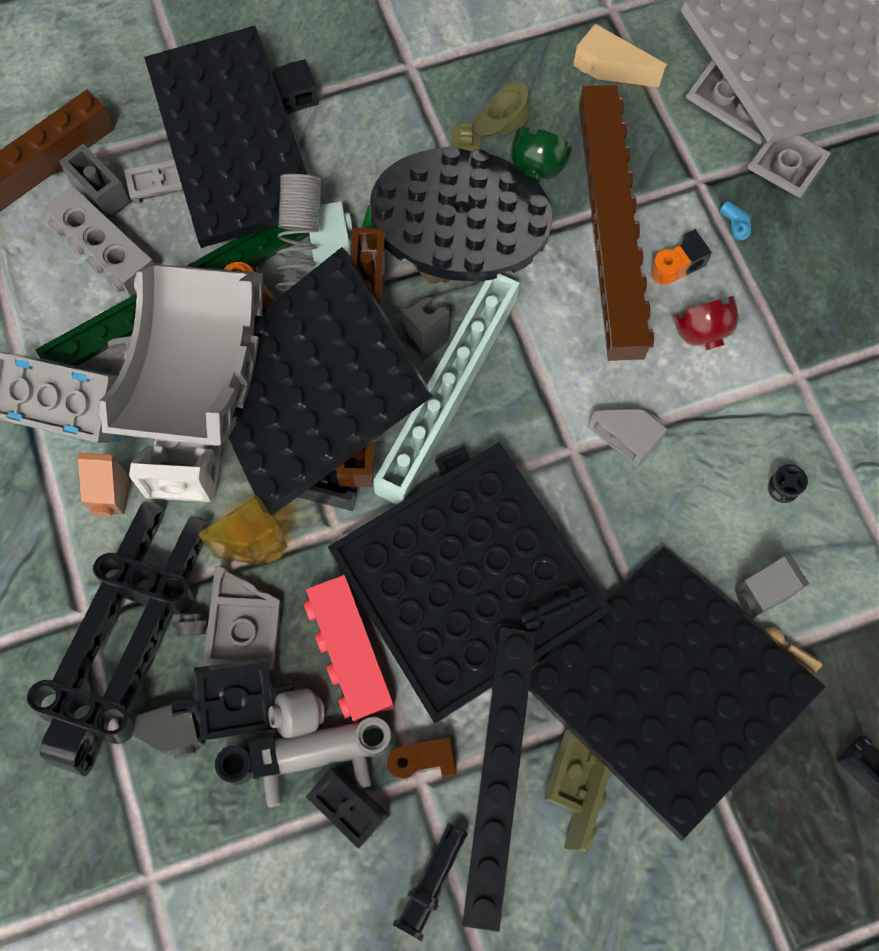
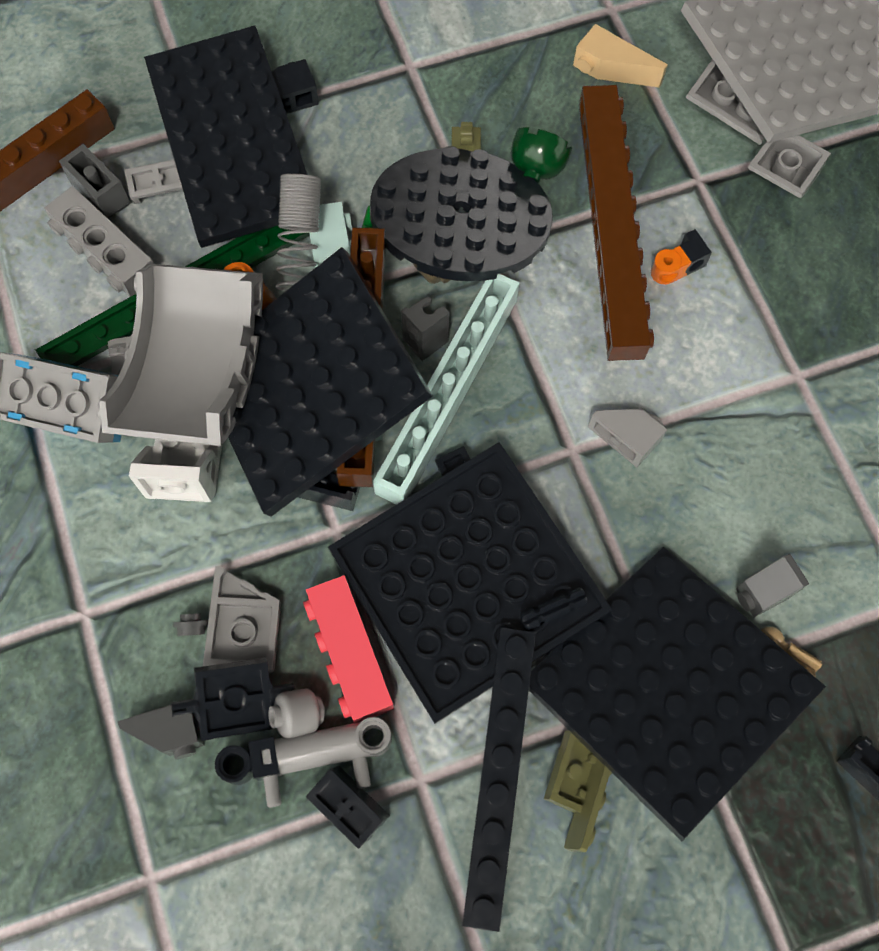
(70, 740): black beam -> none
(102, 484): slope -> none
(246, 535): clear yellow slope -> none
(422, 757): reddish brown leg -> none
(424, 897): black pin -> none
(505, 111): olive piece -> none
(708, 323): dark red cylinder -> none
(739, 220): dark azure arm -> none
(792, 477): black wheel -> none

